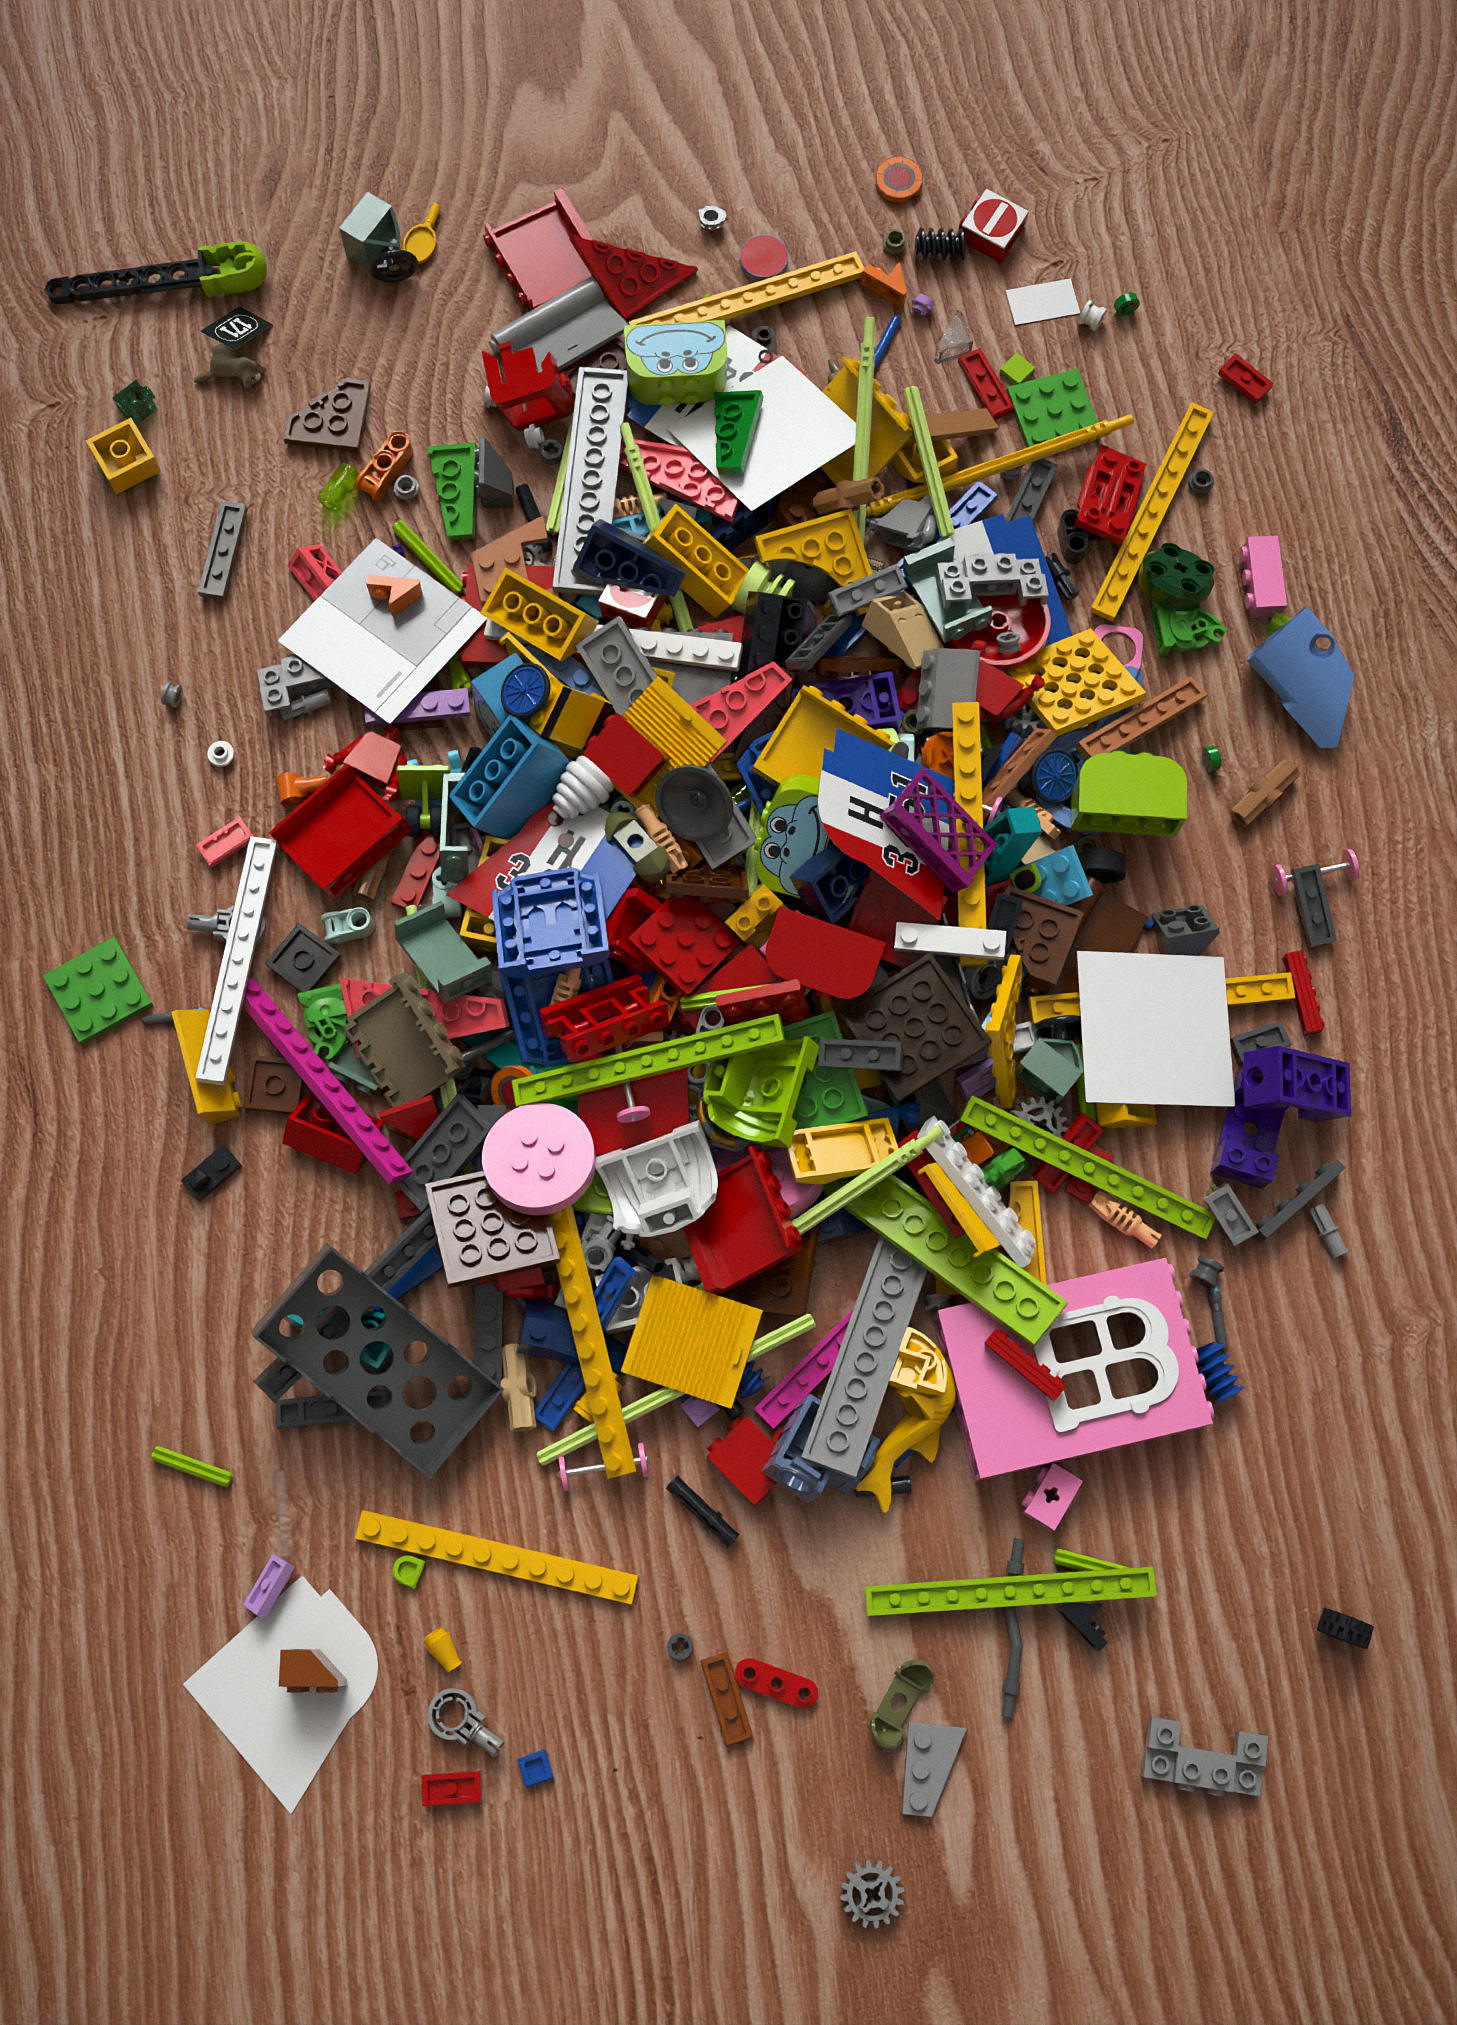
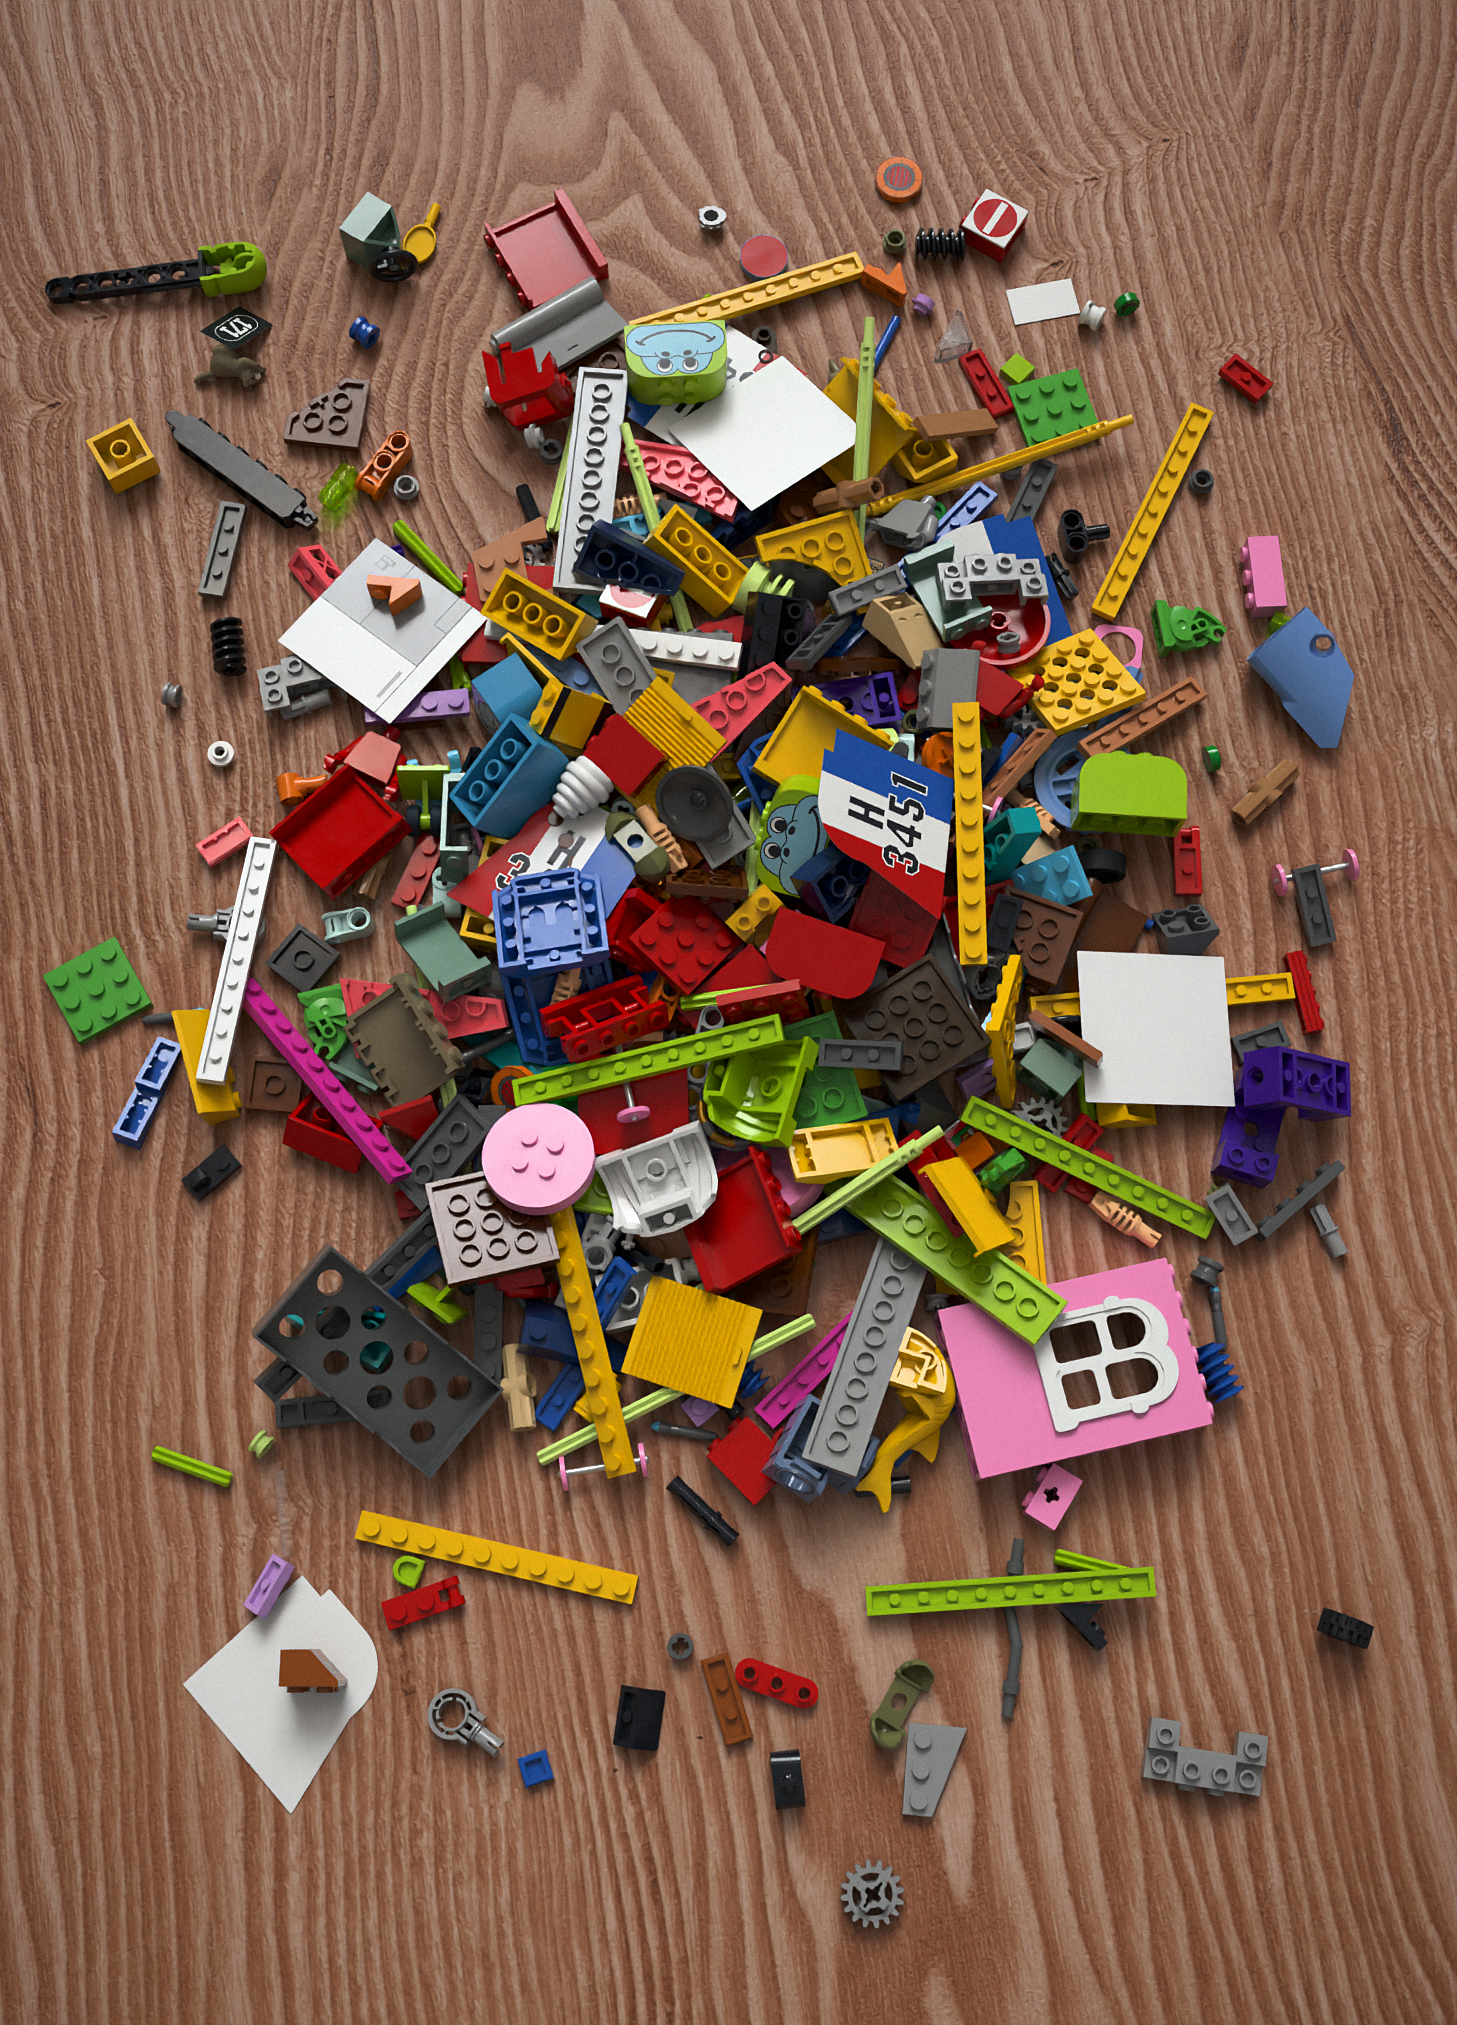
(130, 394): clear green brick -> none
(148, 1093): none -> blue slope
(228, 646): none -> black piece
(241, 472): none -> hinge
(261, 1444): none -> yellowish green bush
(364, 332): none -> blue wheel
(422, 1603): none -> red plate
(439, 1302): none -> lime plate
(442, 1648): yellow cone -> none
(451, 1788): red plate -> none
(456, 488): bright green wing -> none
(492, 477): dark grey slope -> none
(525, 690): blue wheel -> none
(629, 276): red tile -> none
(639, 1718): none -> black panel
(683, 1431): none -> dark grey piece
(735, 426): green wing -> none
(787, 1779): none -> black beam
(928, 461): yellowish green axle -> none
(929, 849): magenta fence -> none
(950, 940): white plate -> none
(981, 1196): white plate -> none
(1025, 1364): red piece -> none
(1027, 878): tile -> none
(1054, 775): blue wheel -> none
(1066, 1038): none -> dark orange tile
(1110, 494): red piece -> none
(1176, 578): dark green piece -> none
(1187, 863): none -> red plate

